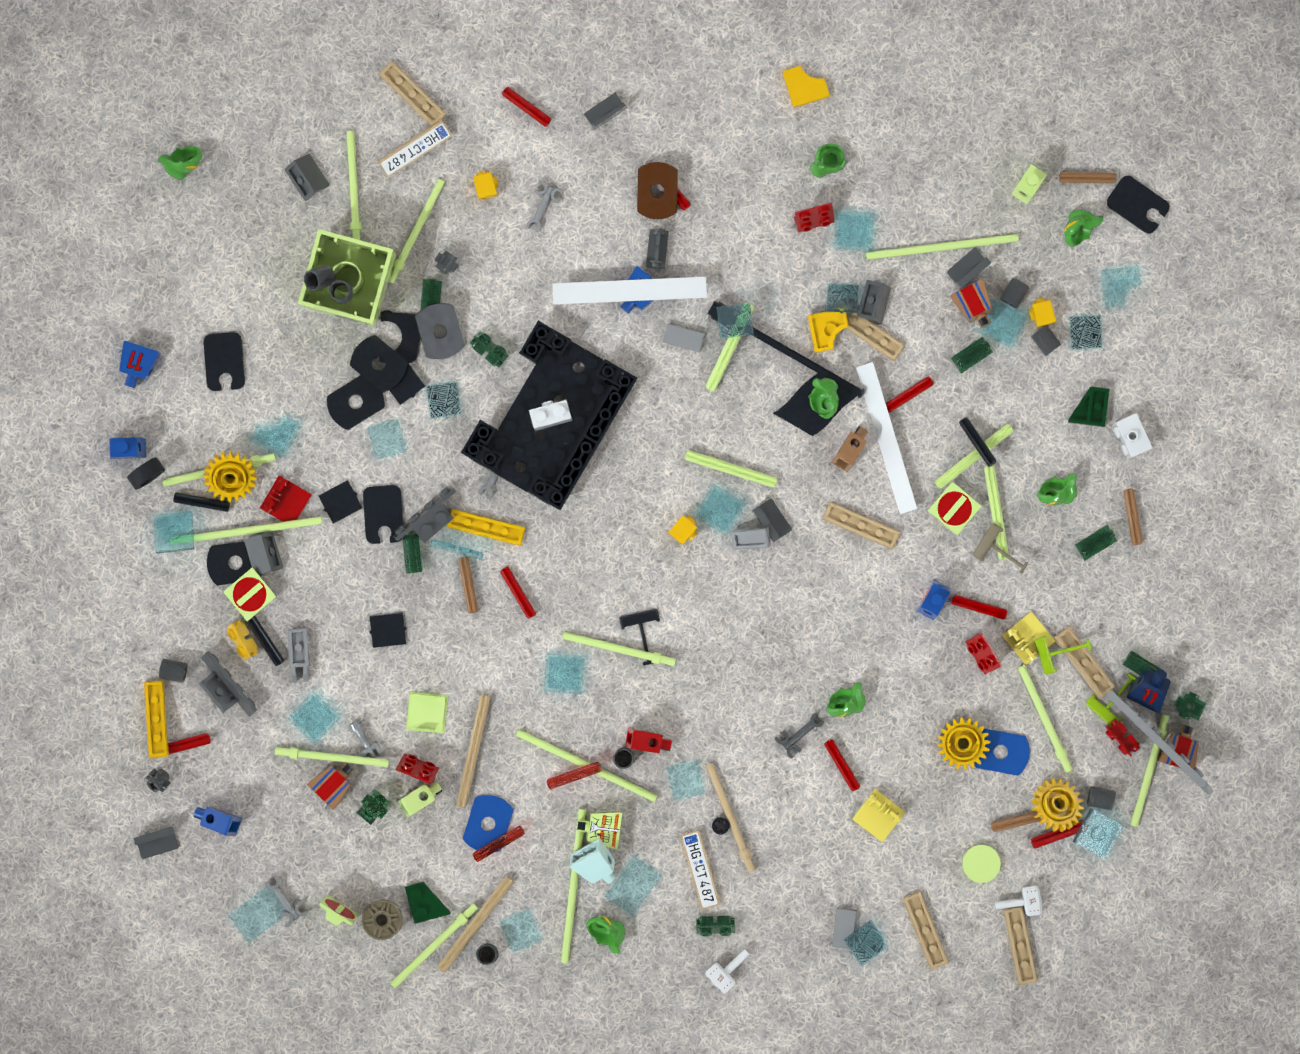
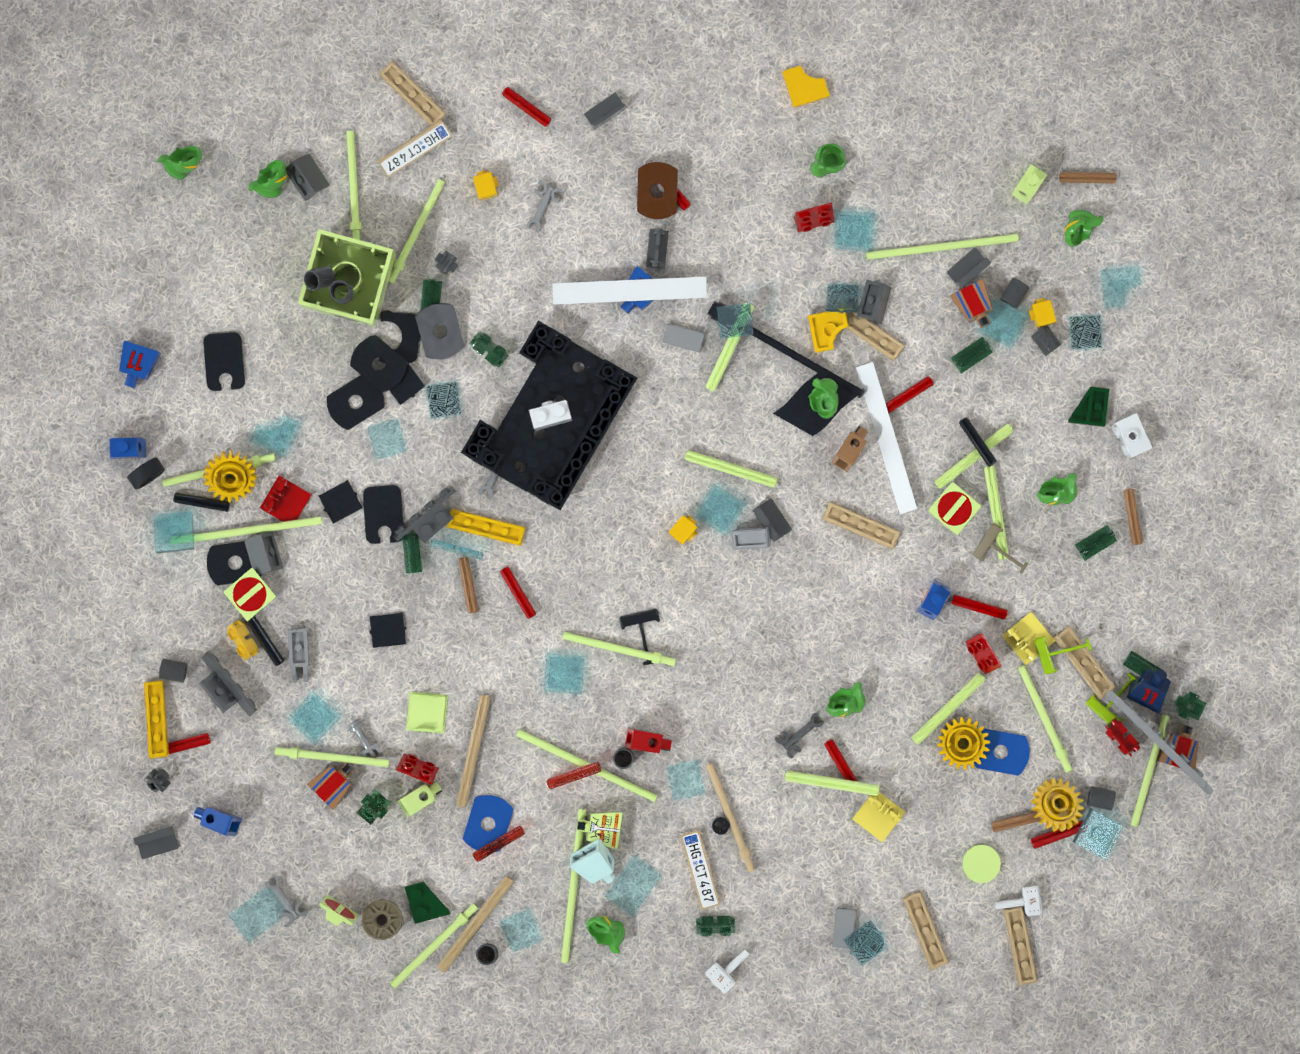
(270, 180): none -> bright green hair
(833, 783): none -> yellowish green axle
(948, 708): none -> yellowish green axle
(1133, 200): black piece -> none

